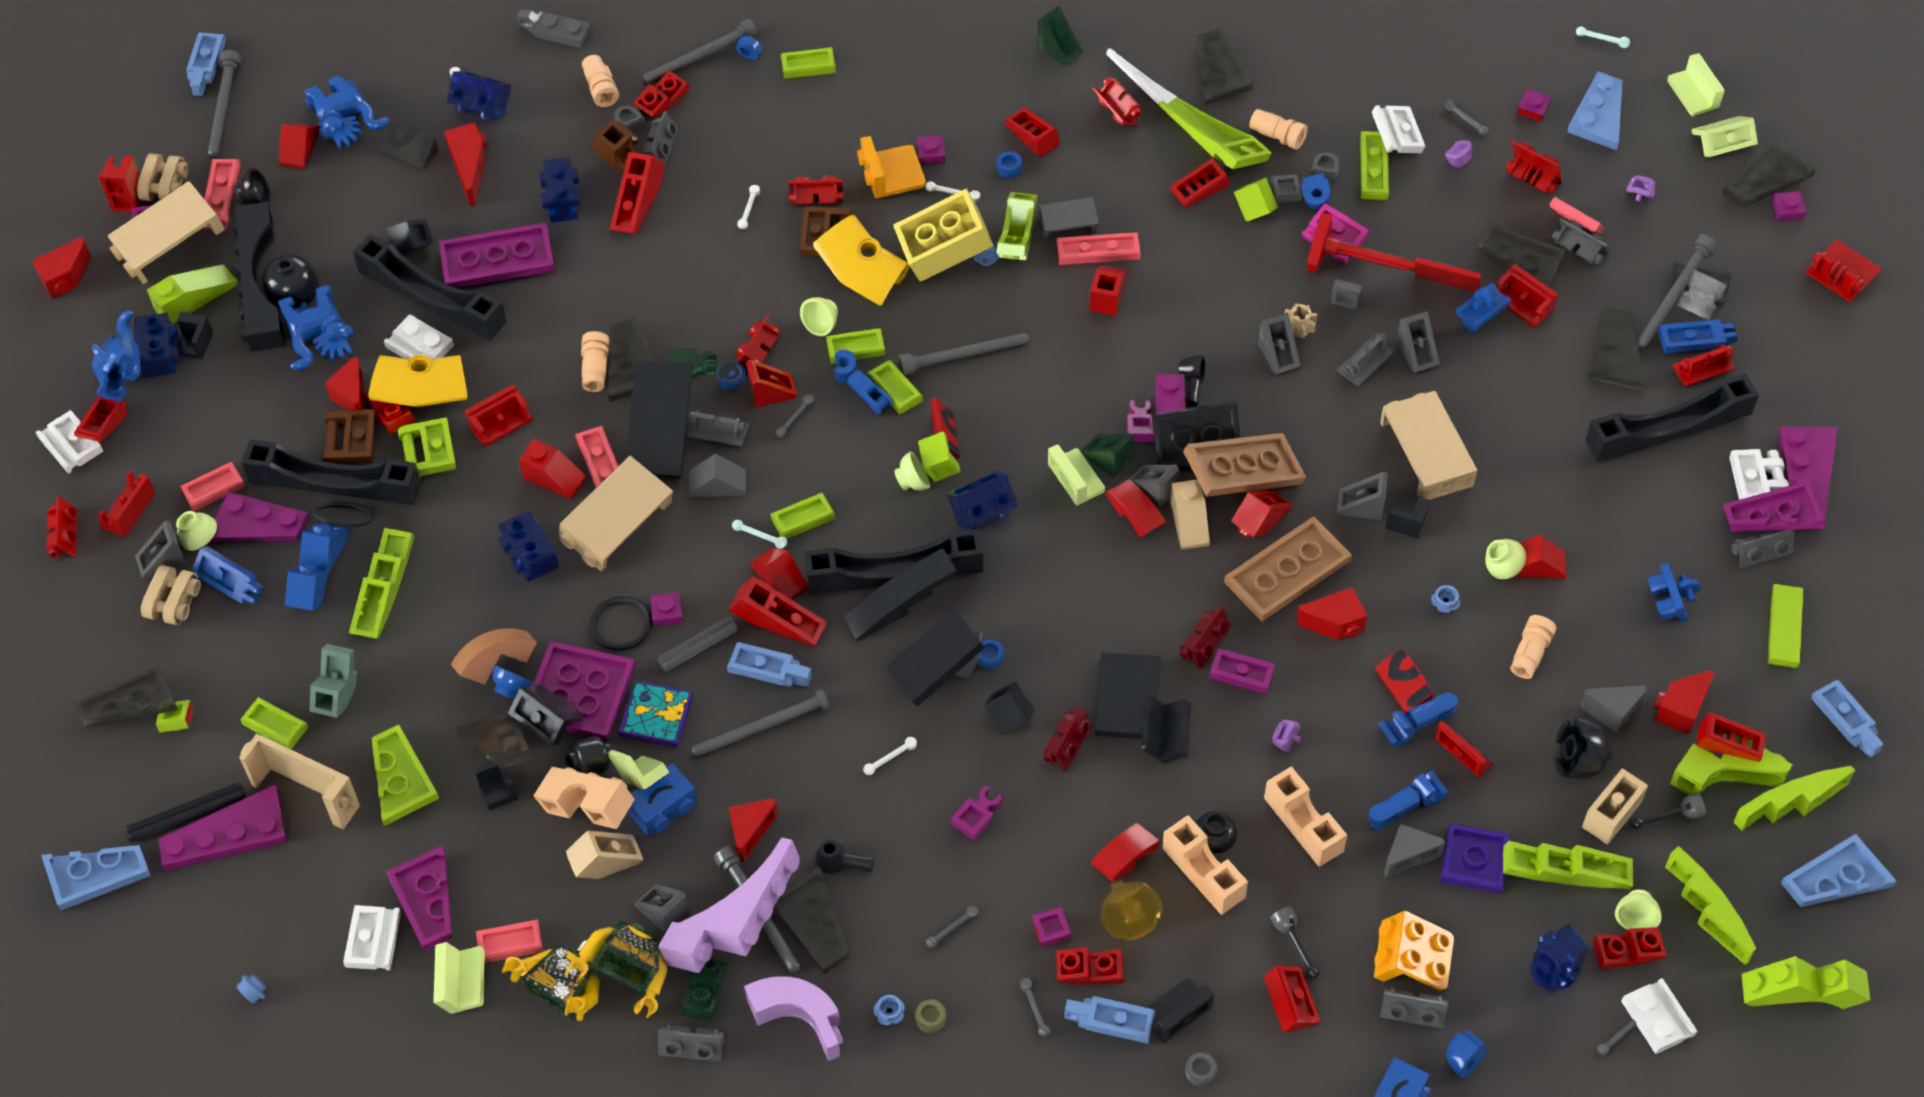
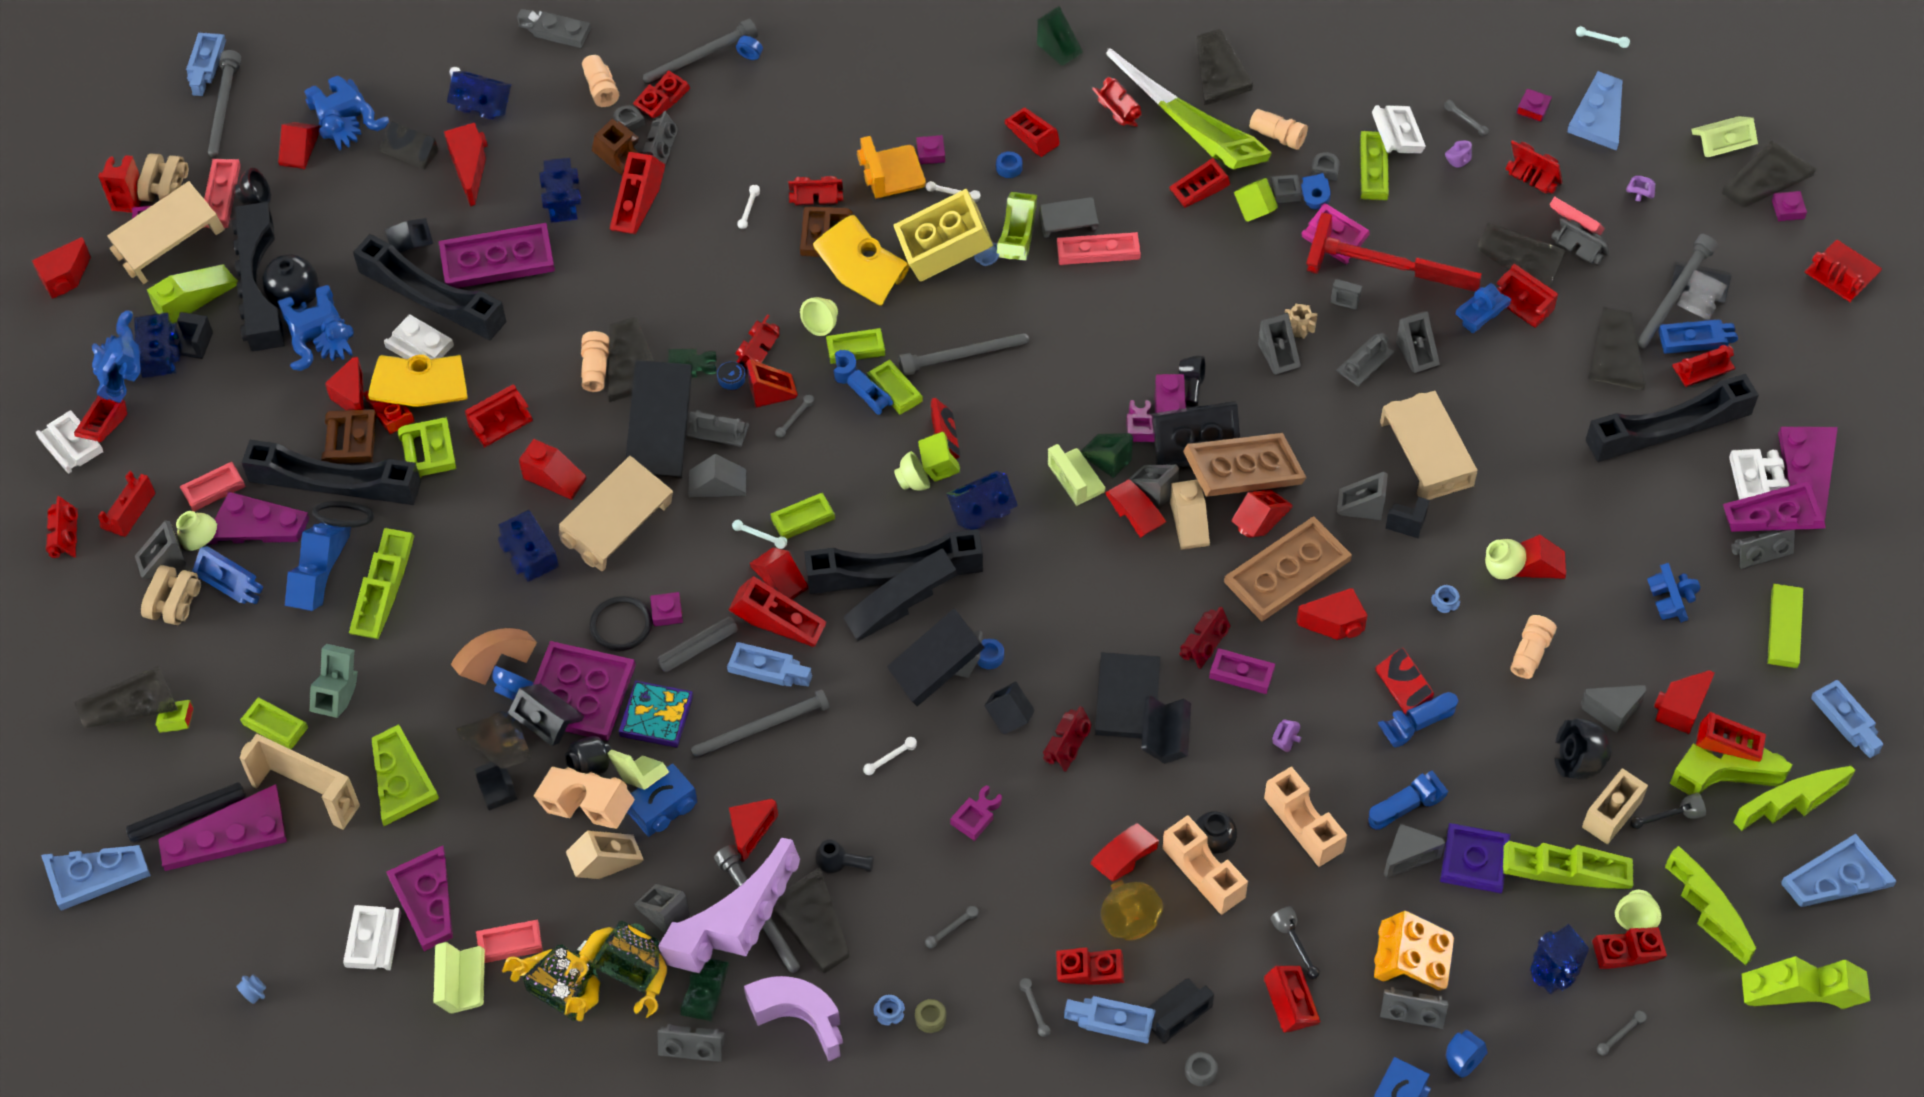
(596, 454): coral tile -> none
(808, 63): lime tile -> none
(1051, 927): magenta plate -> none
(1107, 290): red slope -> none
(1462, 749): red slope -> none
(1659, 1016): white plate -> none
(1697, 86): yellowish green panel -> none

